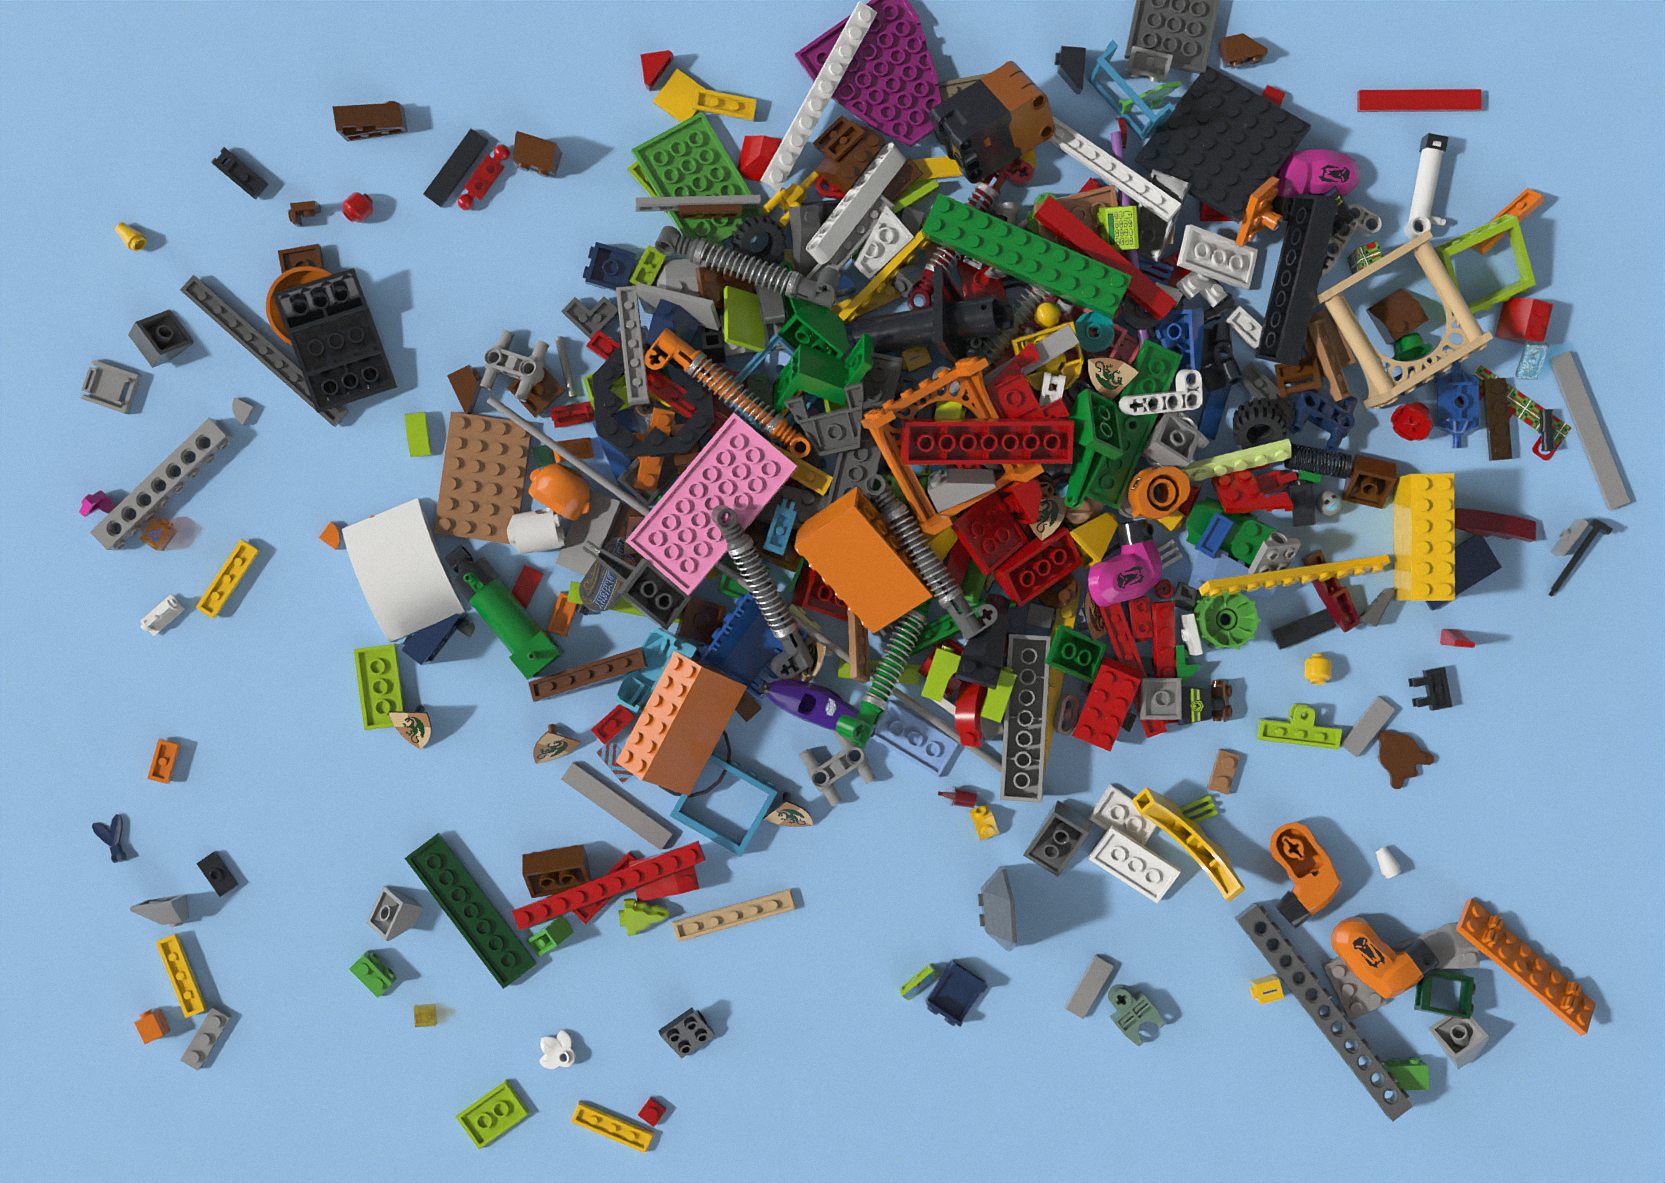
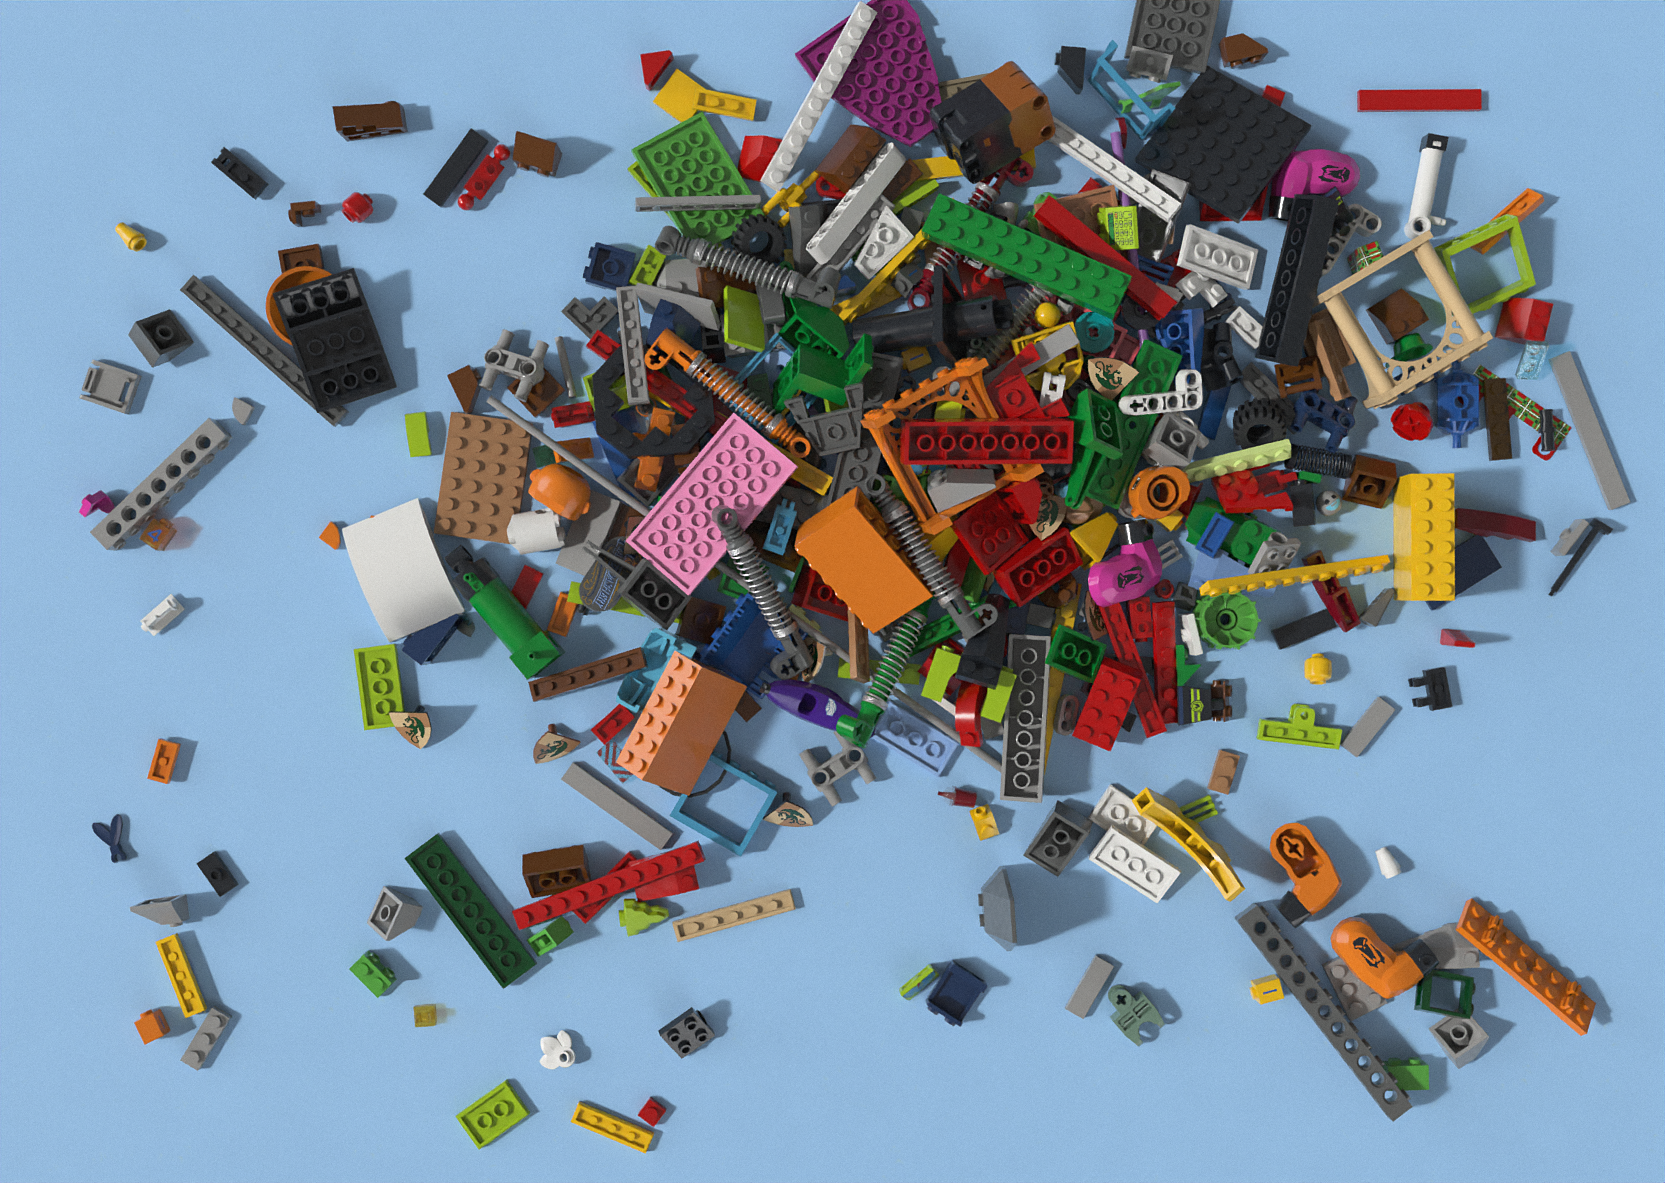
(227, 579): yellow plate -> none
(710, 211): reddish brown tile -> none
(838, 138): reddish brown slope -> none
(1160, 699): light grey tile -> none
(1259, 212): orange plate -> none
(1400, 756): reddish brown tile -> none

